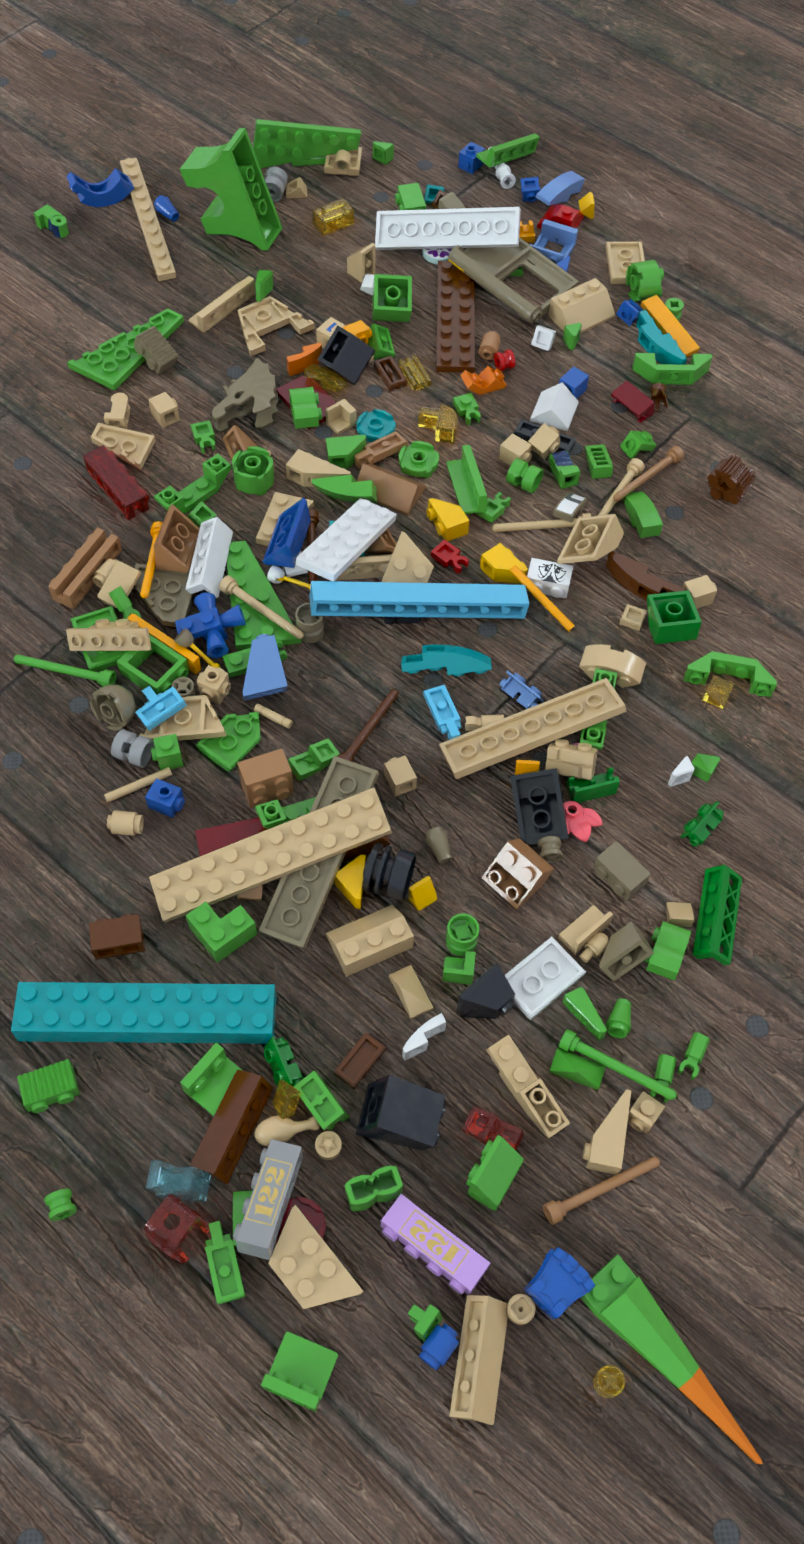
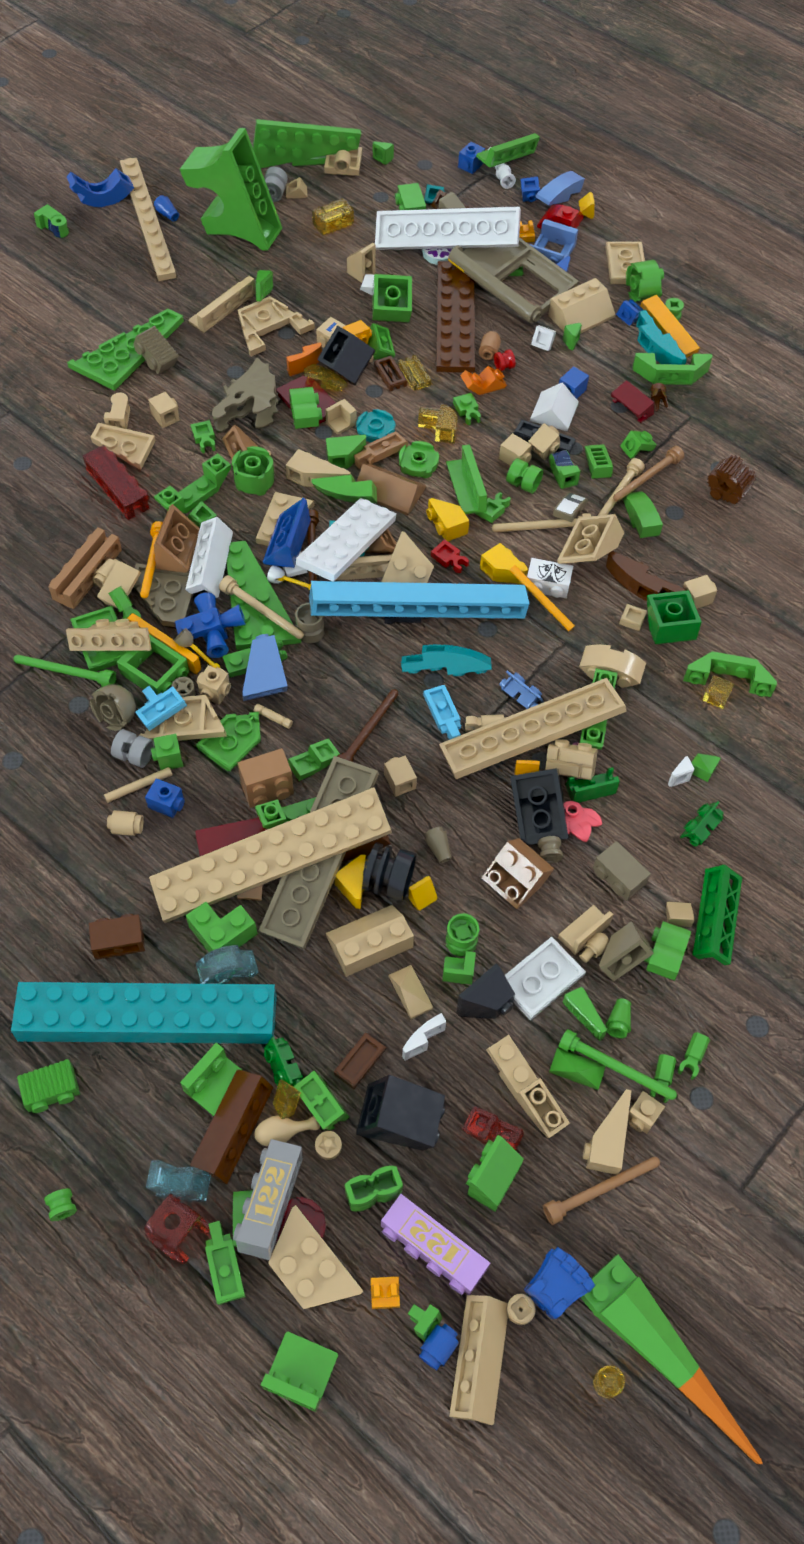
(225, 963): none -> clear light blue brick
(385, 1292): none -> light orange tile

